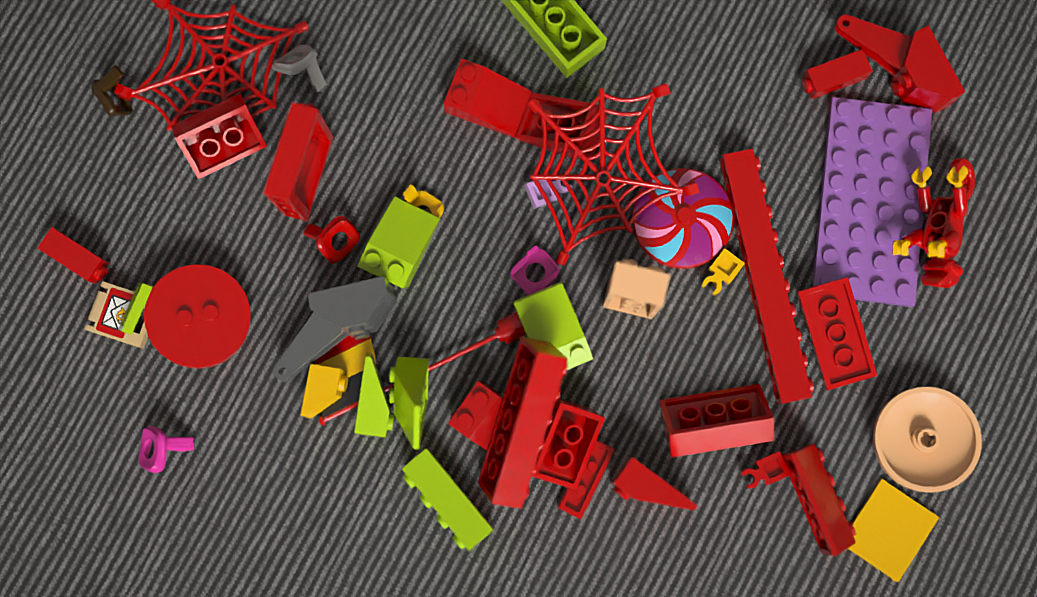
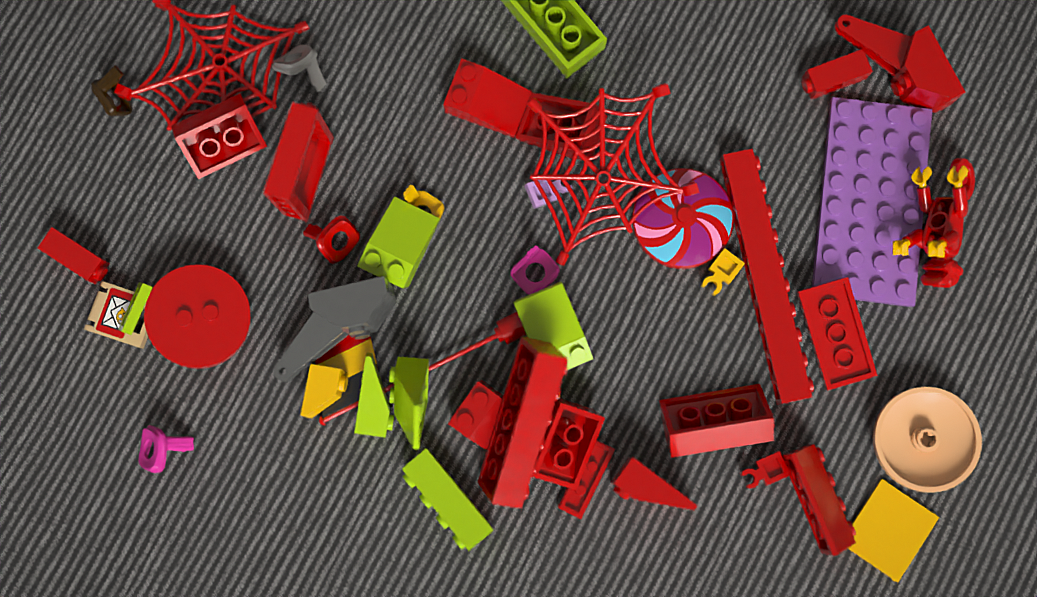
(636, 289): light nougat brick -> none

